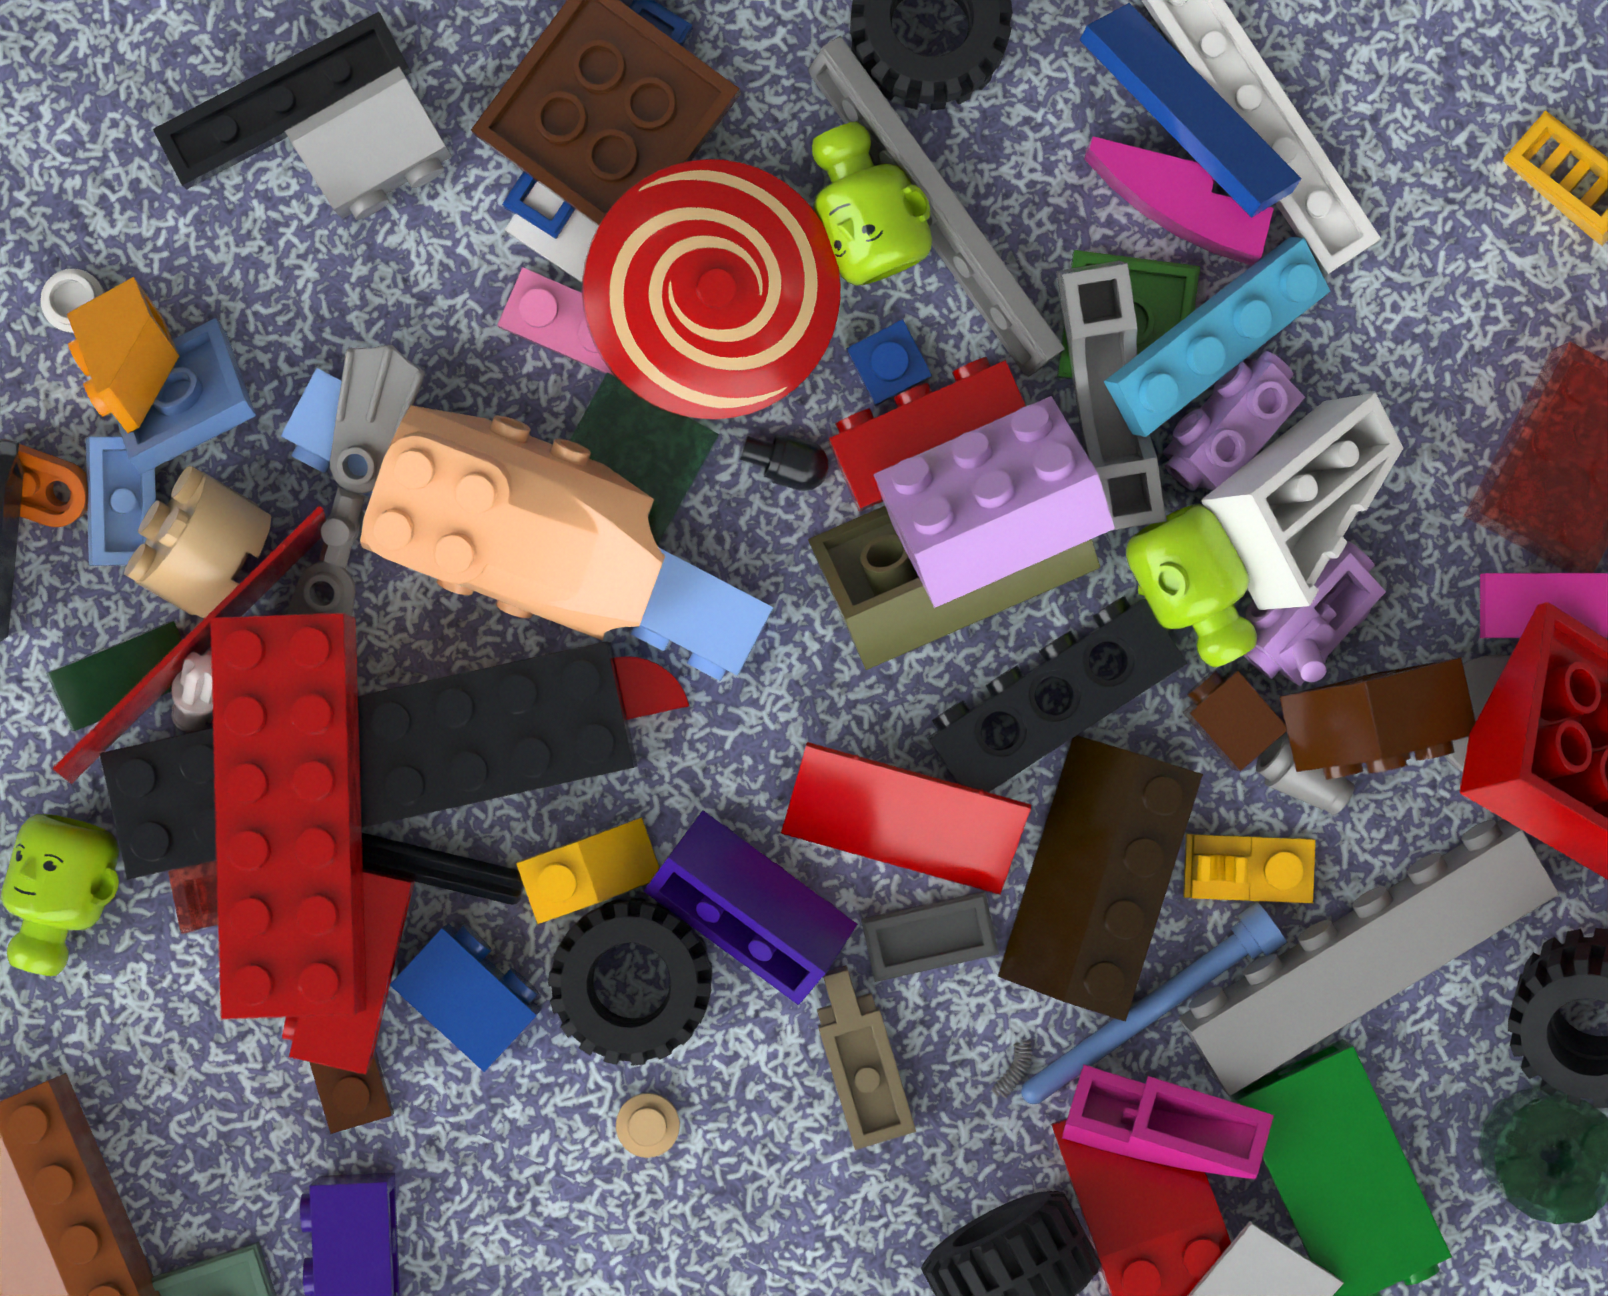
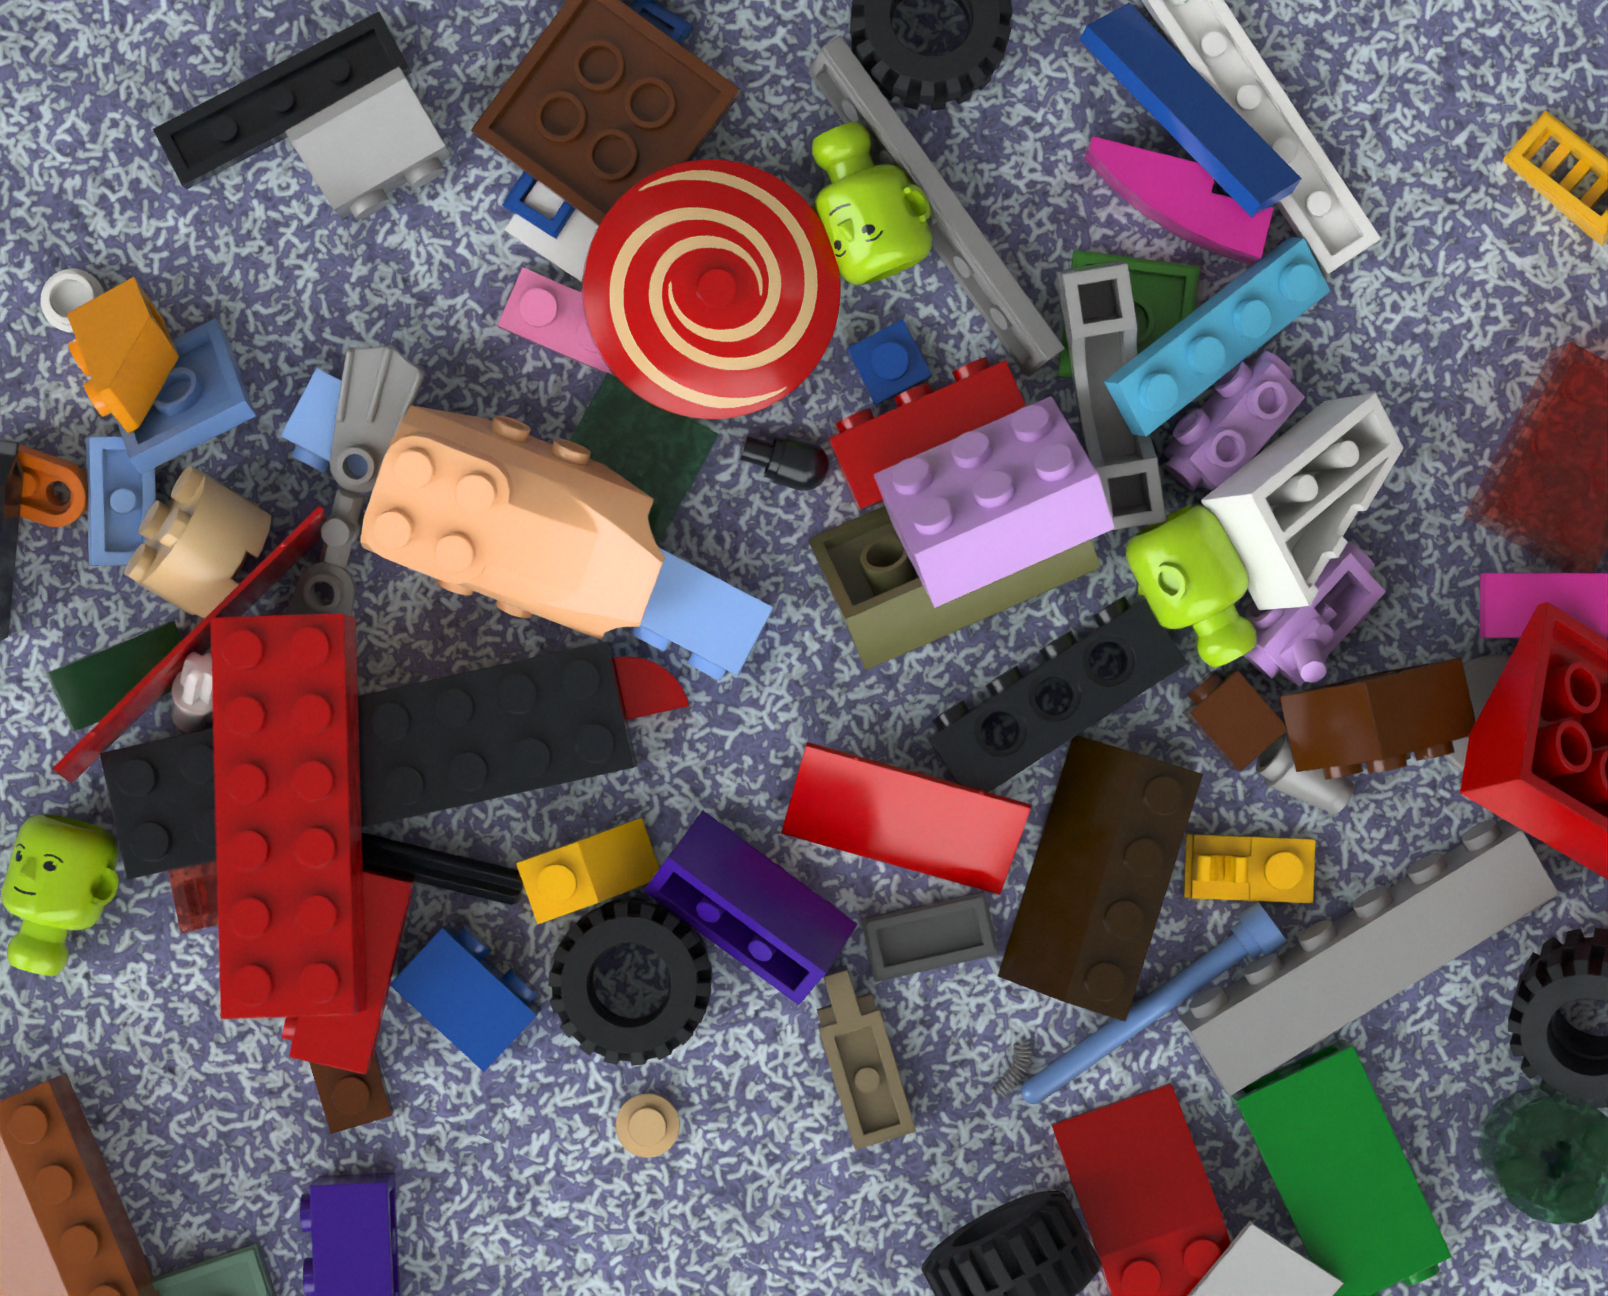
(1167, 1124): dark pink slope -> none

